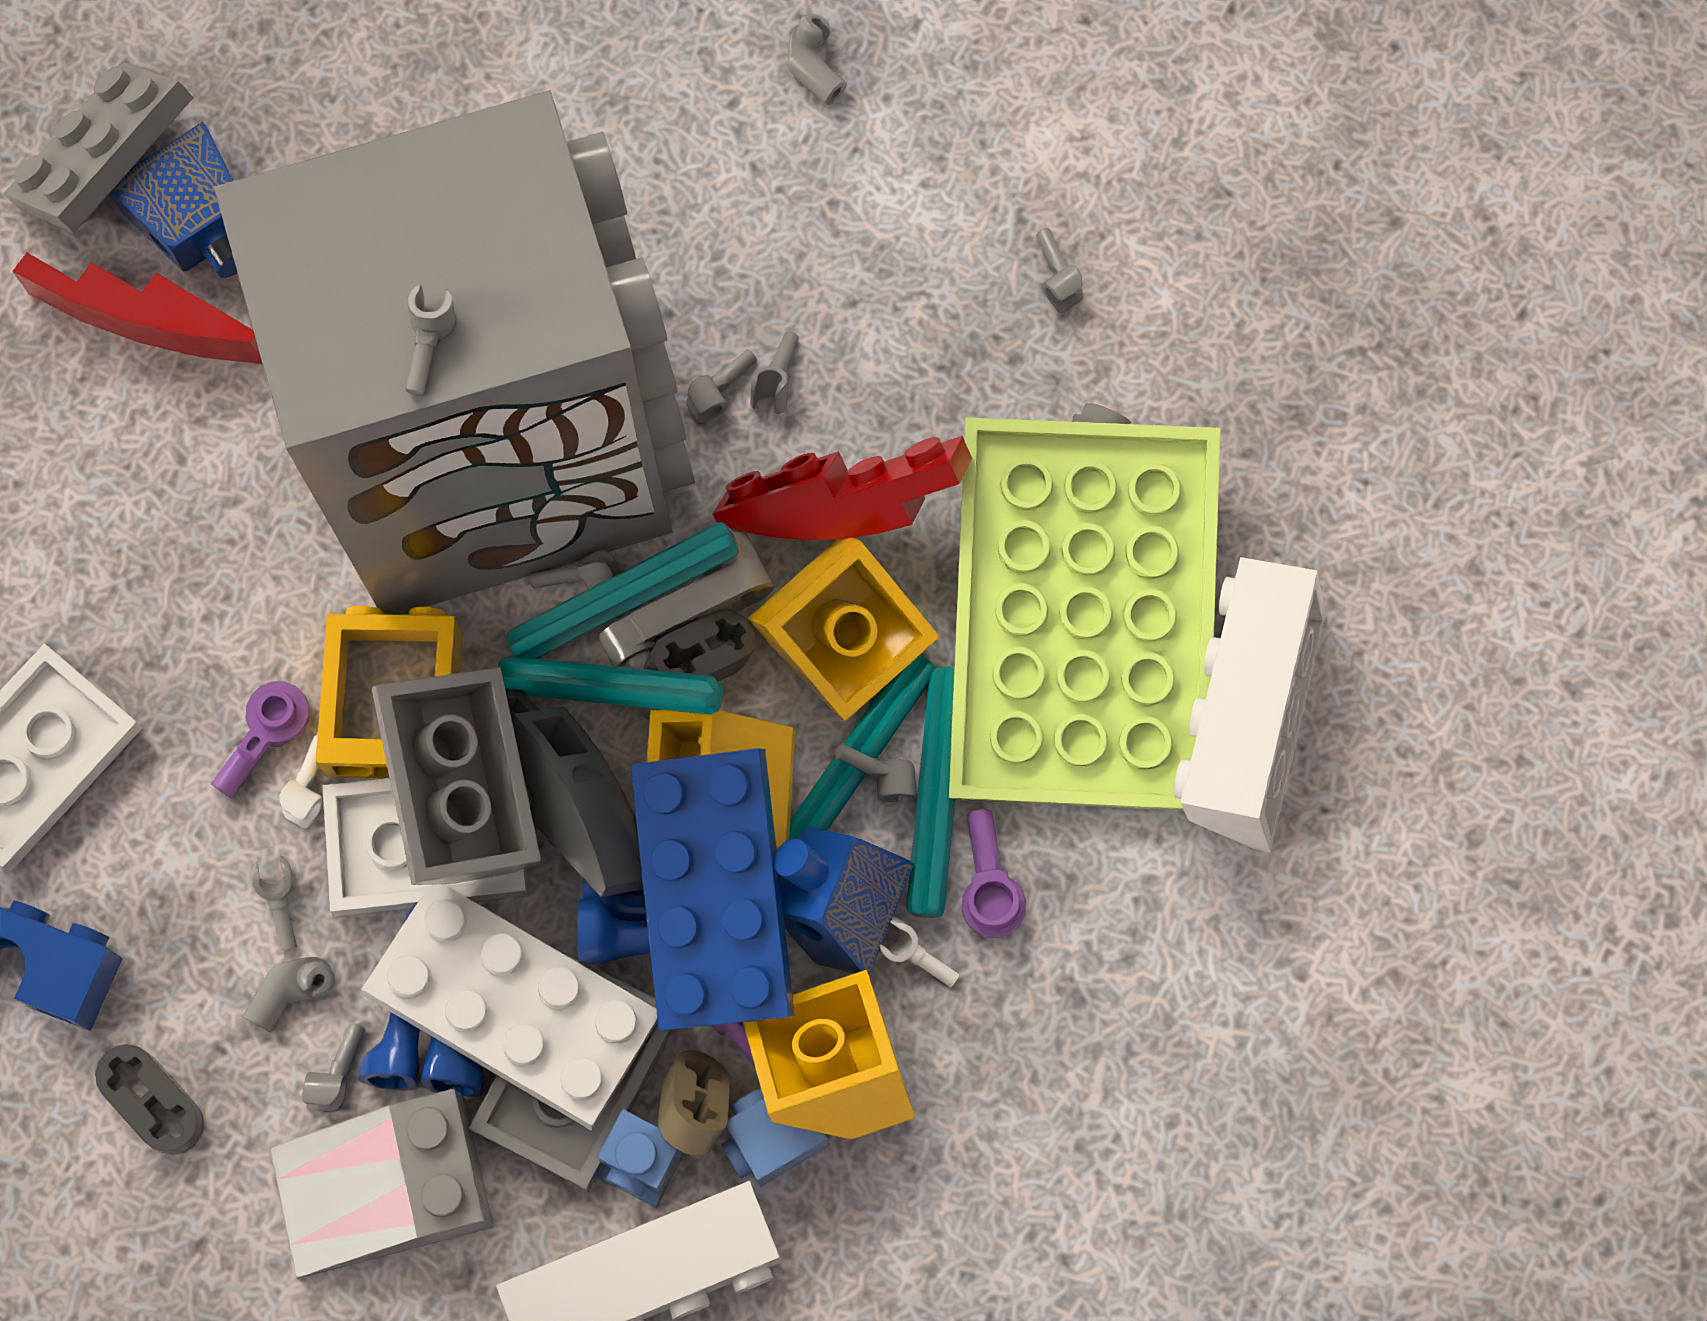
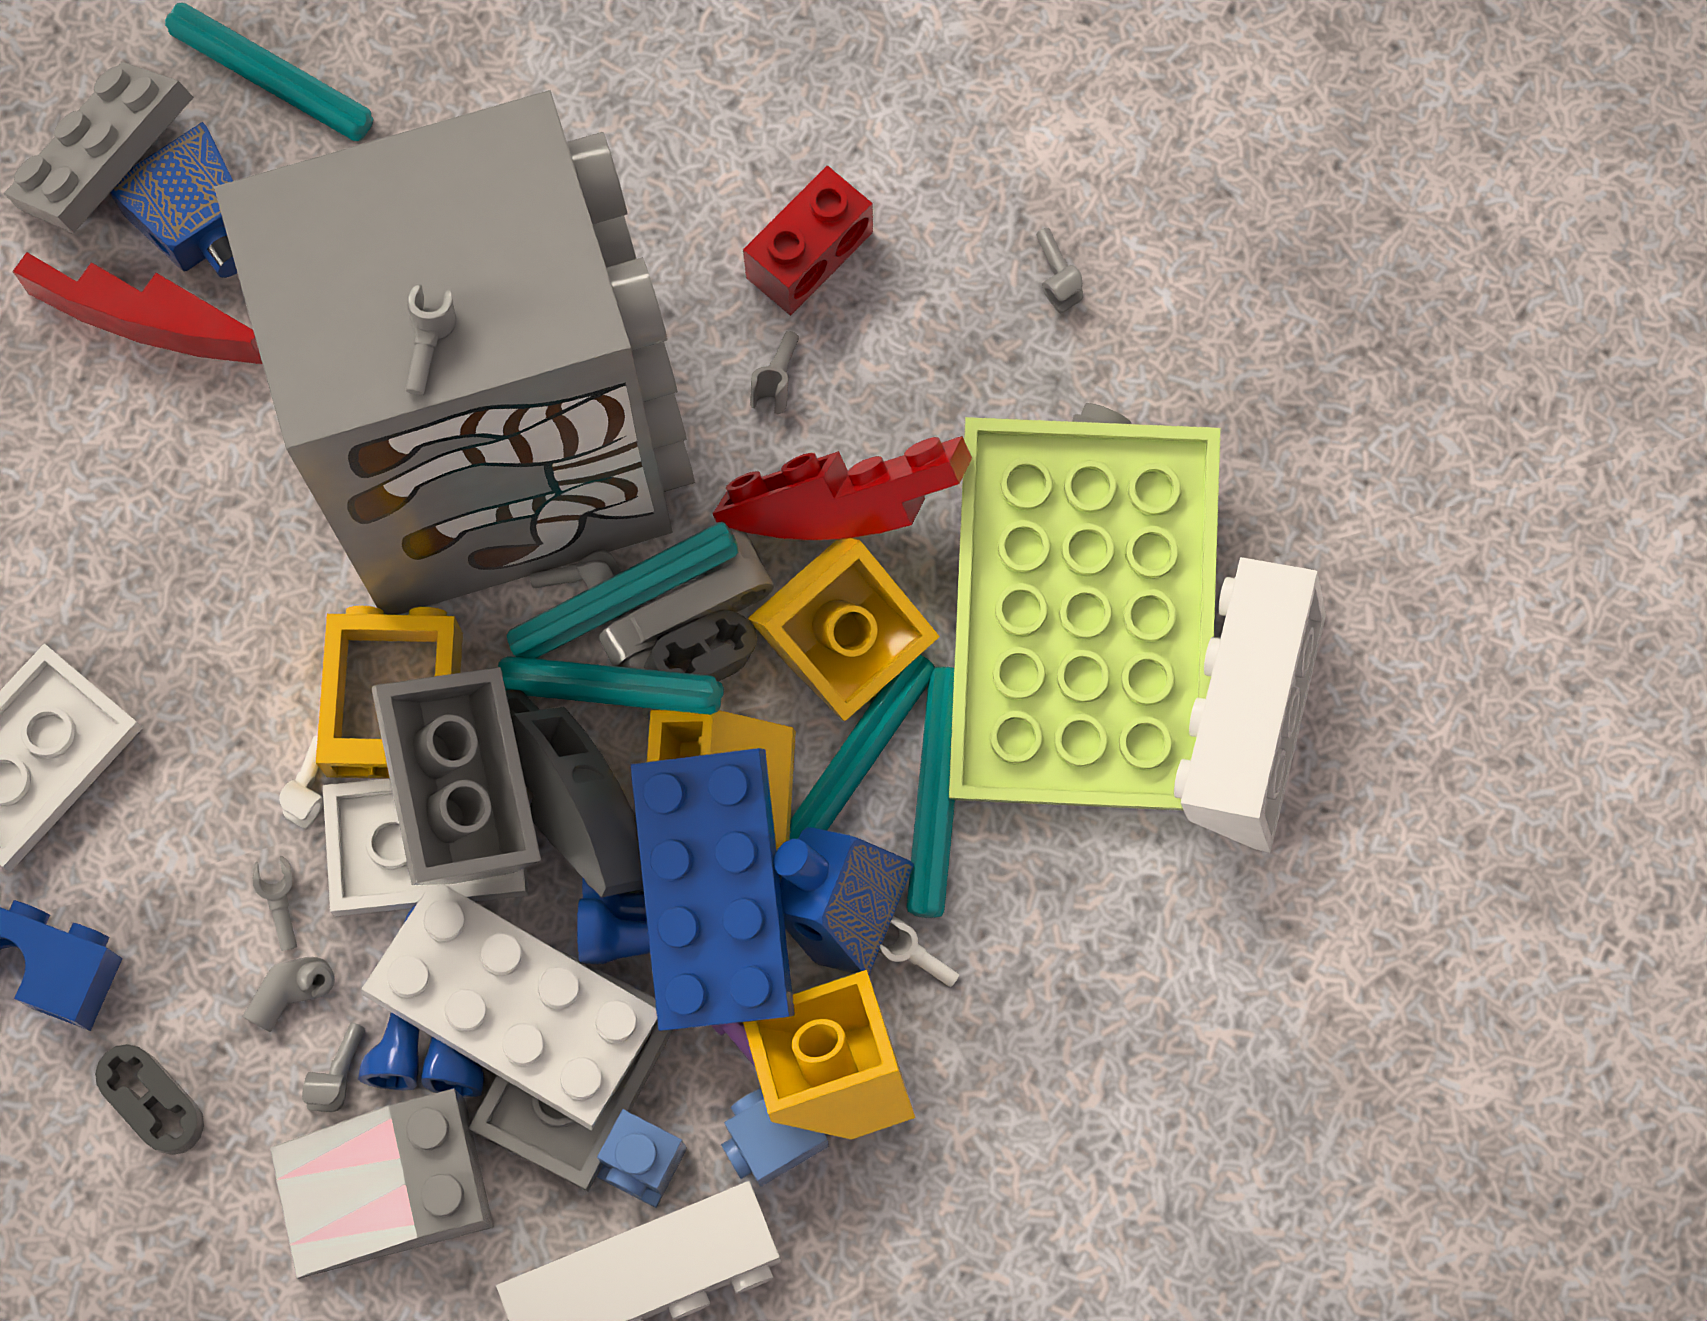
(269, 71): none -> teal axle
(275, 717): medium lavender plate -> none
(694, 1103): dark tan beam -> none
(704, 392): light grey hand -> none
(808, 58): light grey arm -> none
(808, 240): none -> red brick
(893, 776): light grey hand -> none
(993, 901): medium lavender plate -> none

